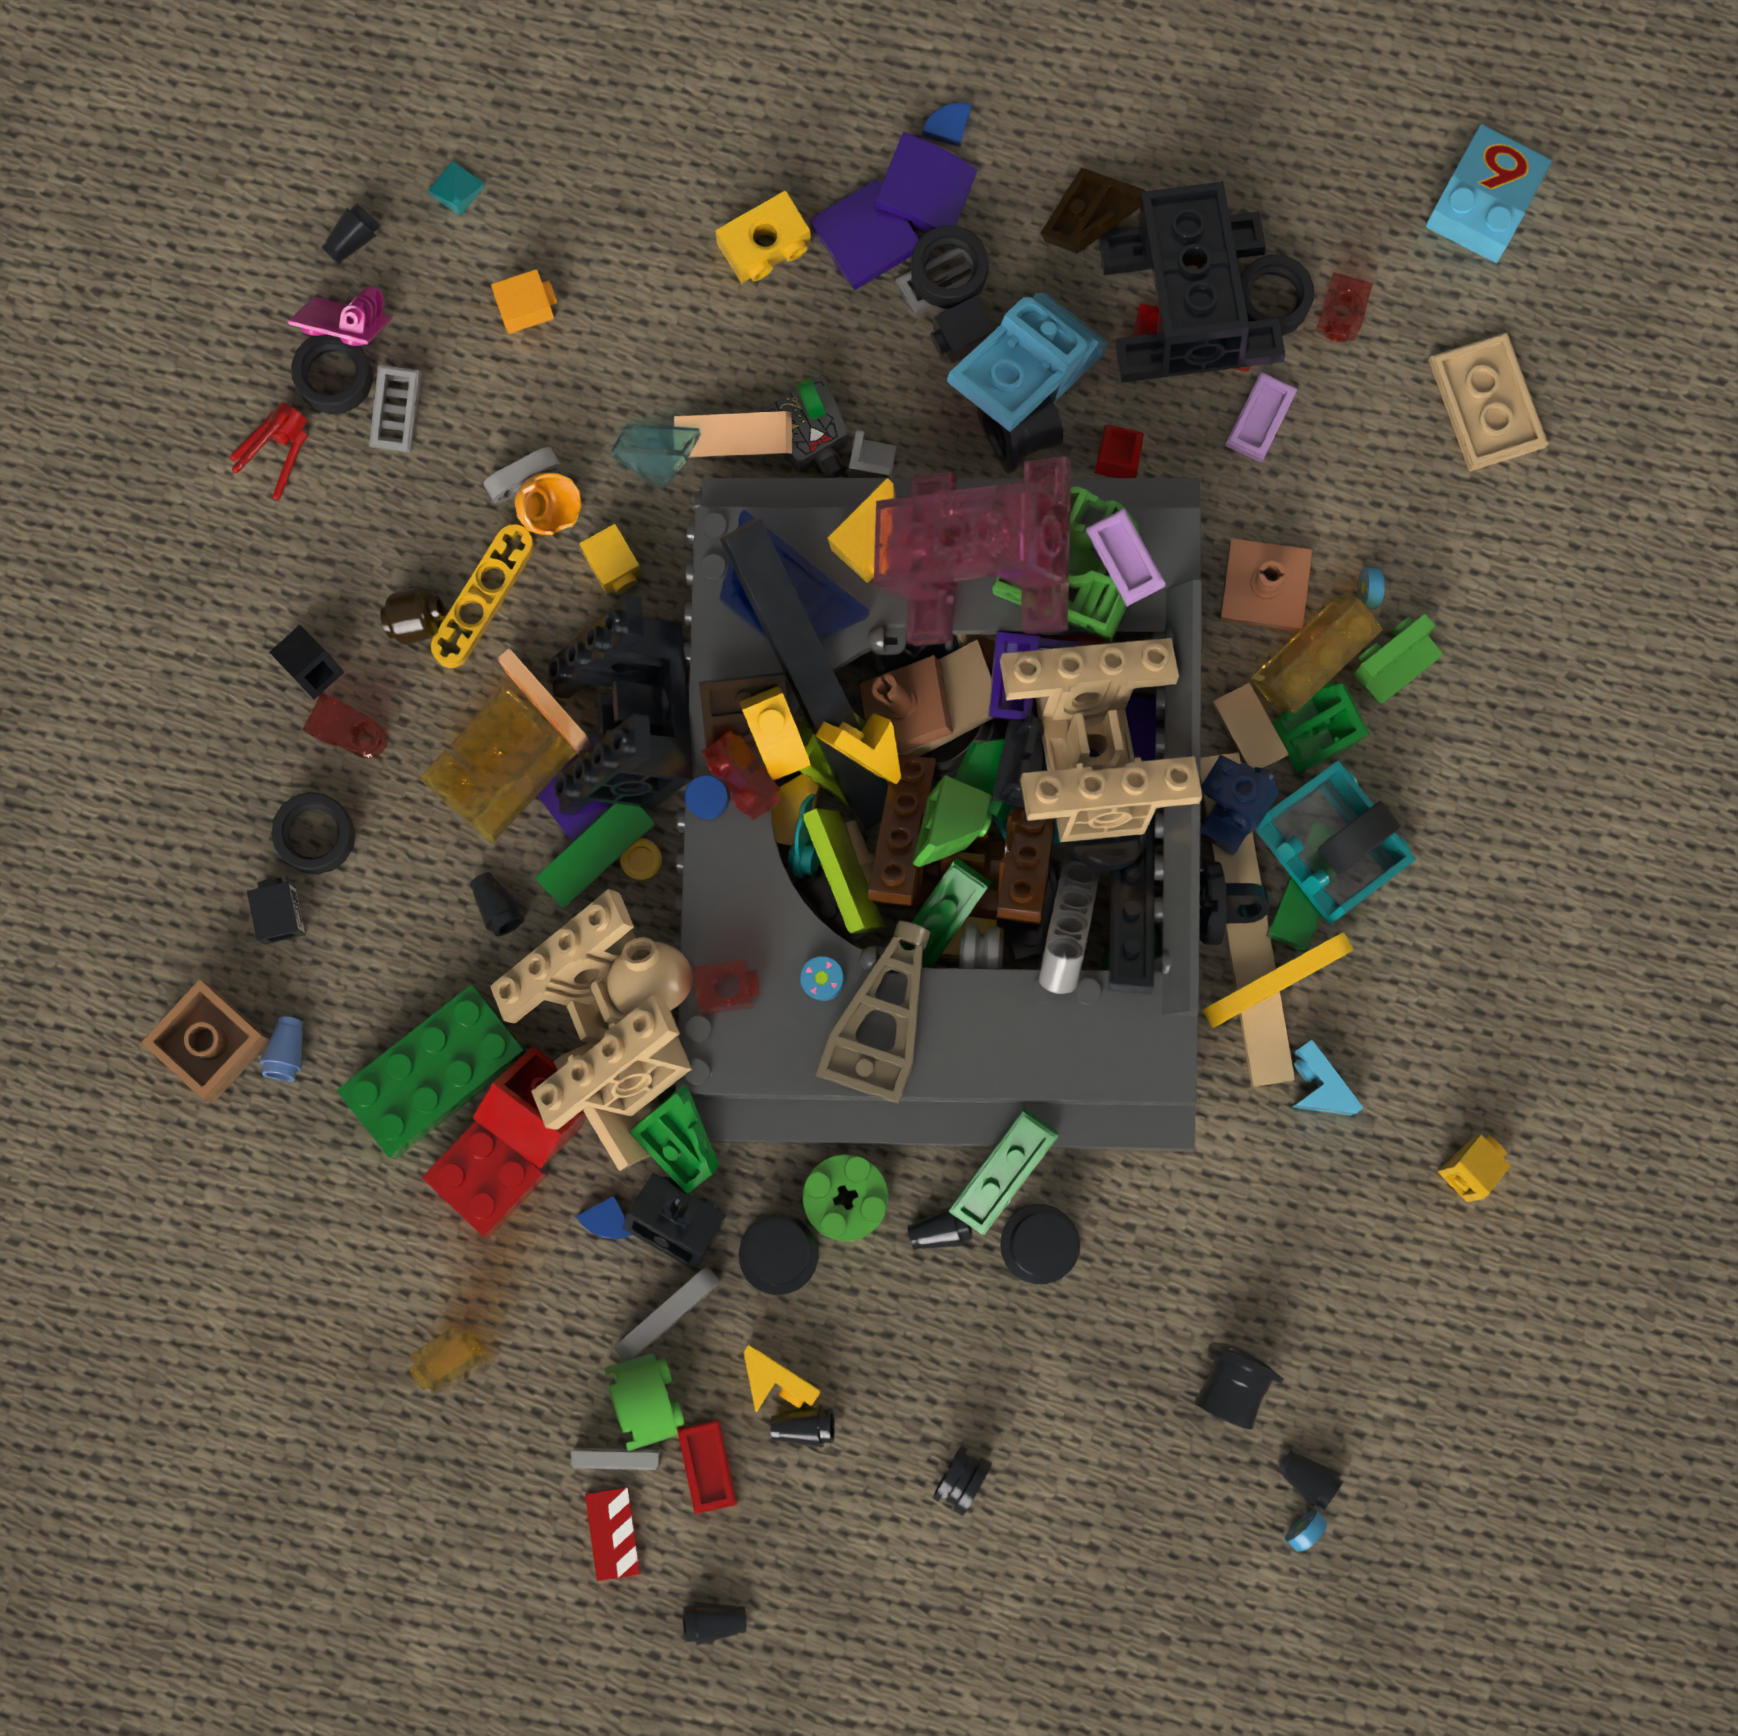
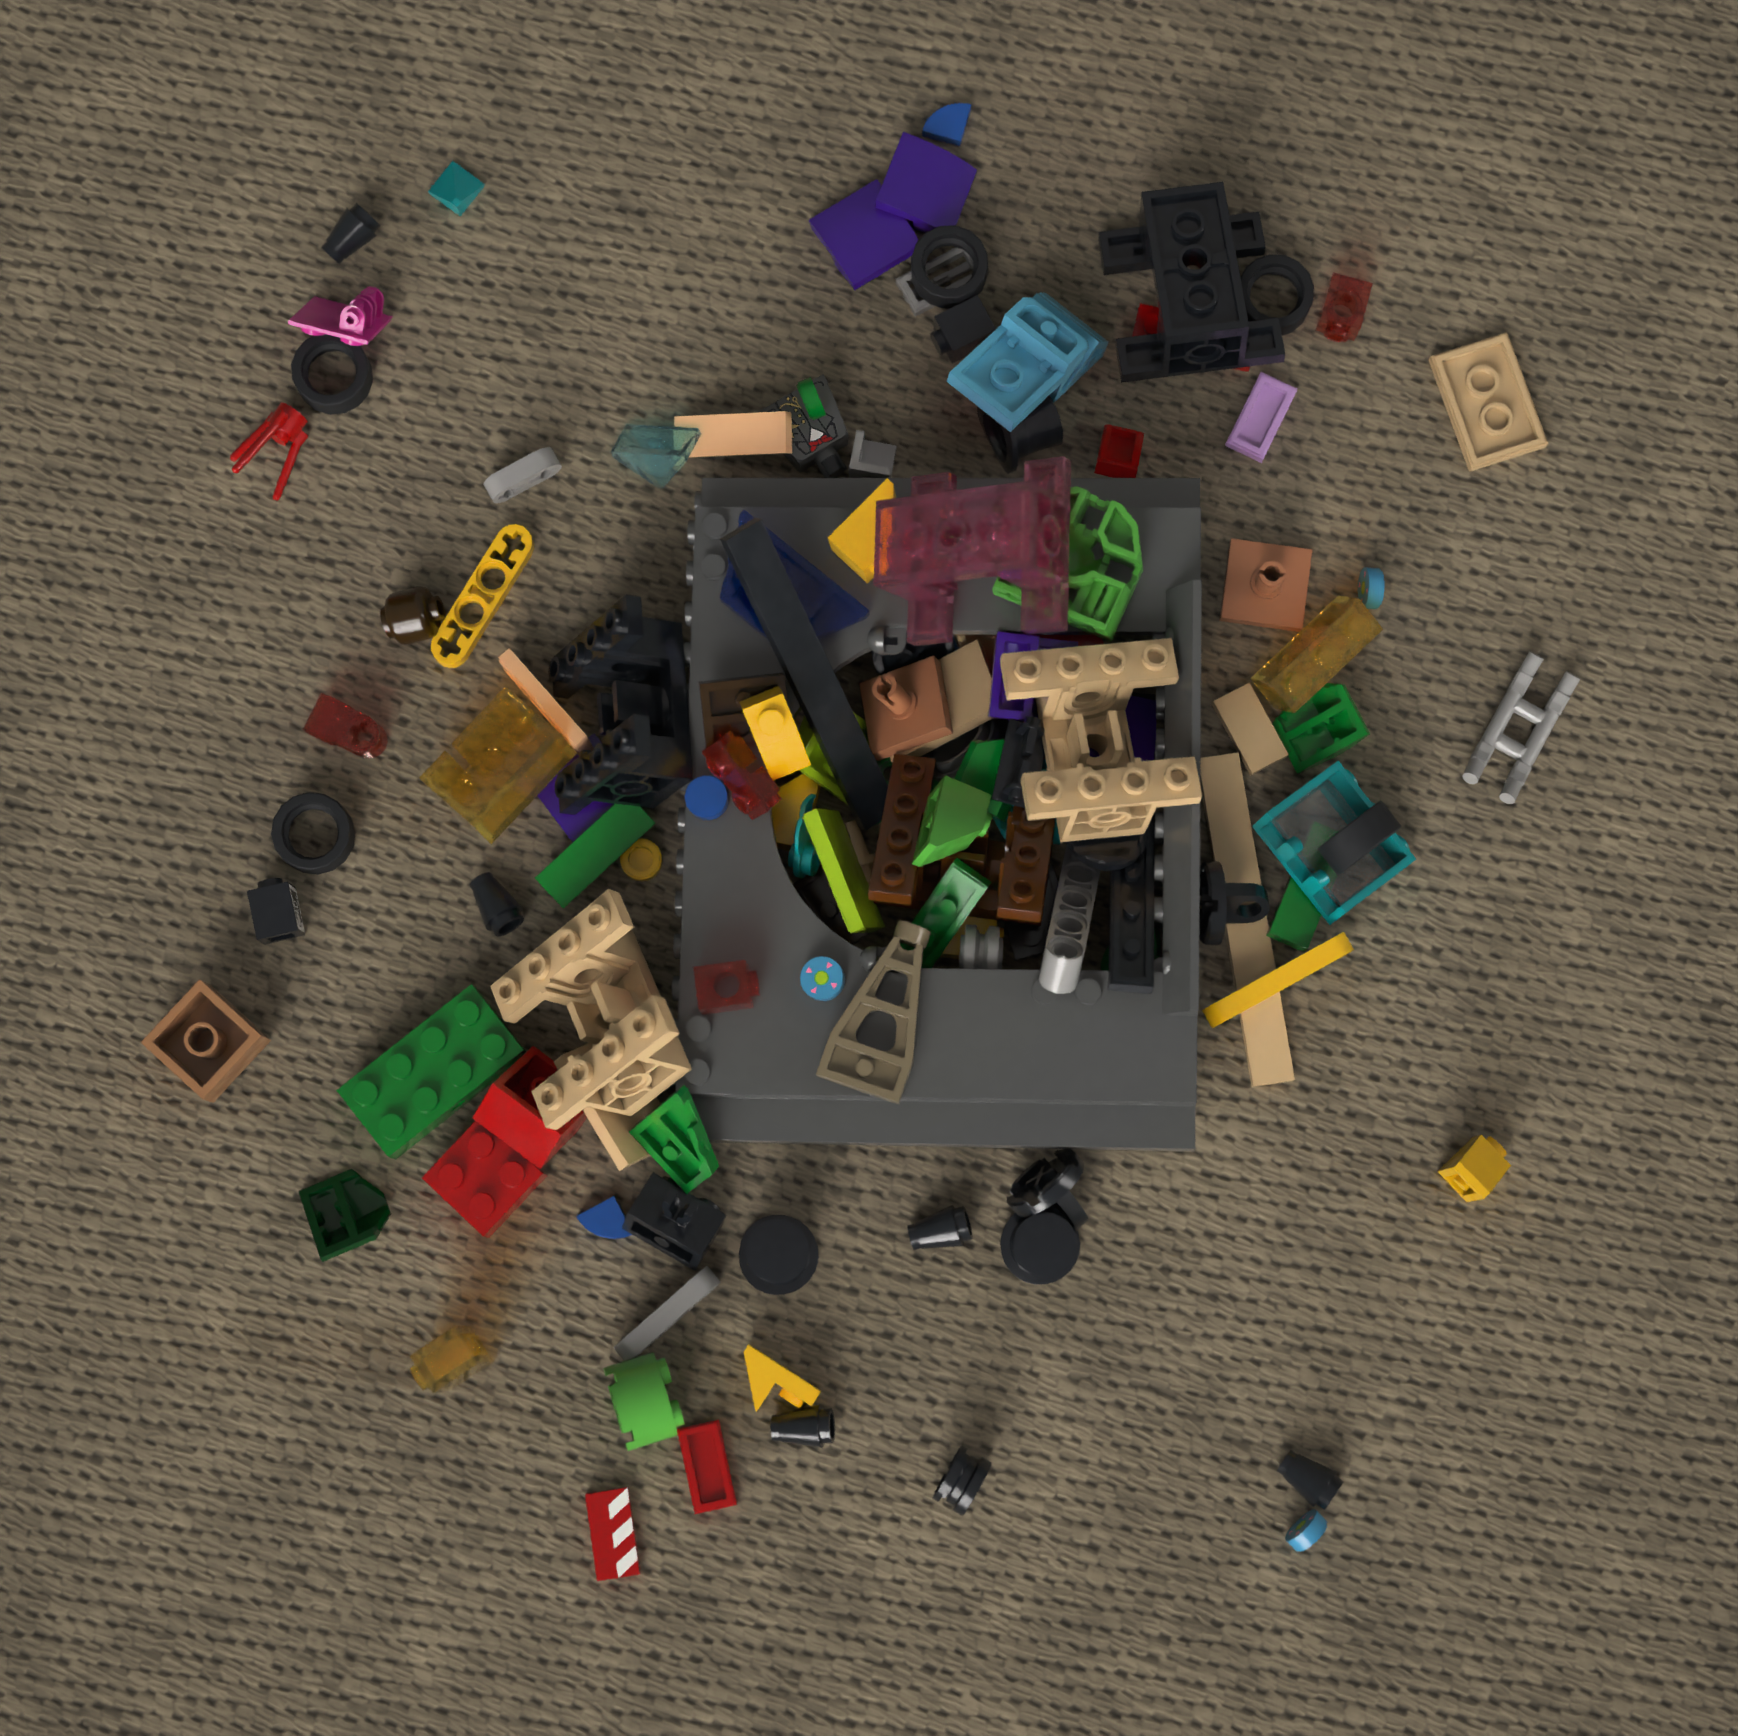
(284, 1050): medium blue cone -> none
(306, 662): black brick -> none
(344, 1213): none -> dark green slope
(414, 379): light grey slope -> none
(524, 300): light orange brick -> none
(548, 503): light orange hair -> none
(611, 560): yellow brick -> none
(615, 1458): light grey tile -> none
(648, 970): tan piece -> none
(712, 1622): black cone -> none
(774, 218): yellow brick -> none
(855, 1175): bright green brick -> none
(870, 748): yellow slope -> none
(1003, 1171): tile -> none
(1049, 1187): none -> black tile
(1090, 210): dark brown wing -> none
(1125, 557): lavender tile -> none
(1235, 1385): black piece -> none
(1246, 797): dark blue tile -> none
(1332, 1092): medium azure slope -> none
(1400, 661): bright green bracket -> none
(1488, 193): medium azure slope -> none
(1542, 718): none -> light grey piece

